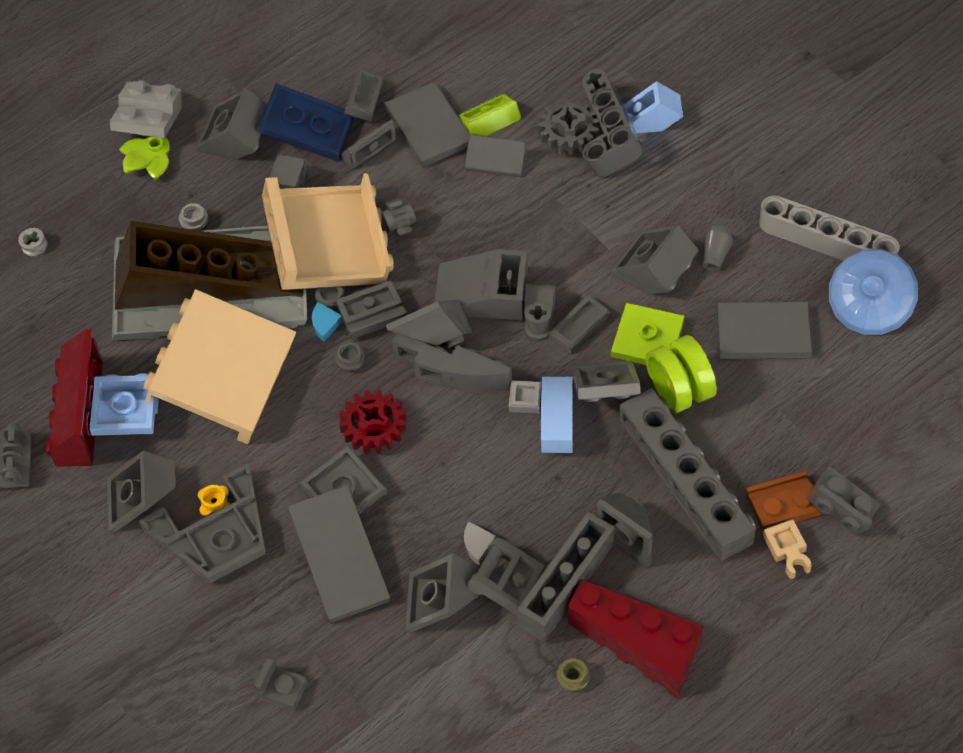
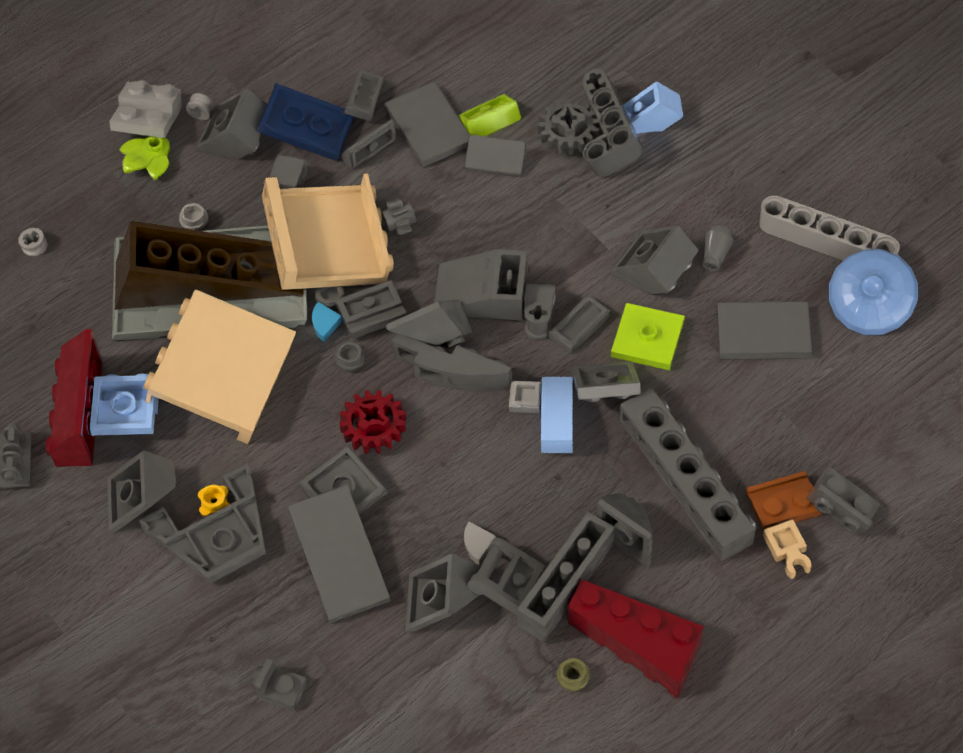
(200, 106): none -> light grey bush
(681, 373): lime wheel -> none

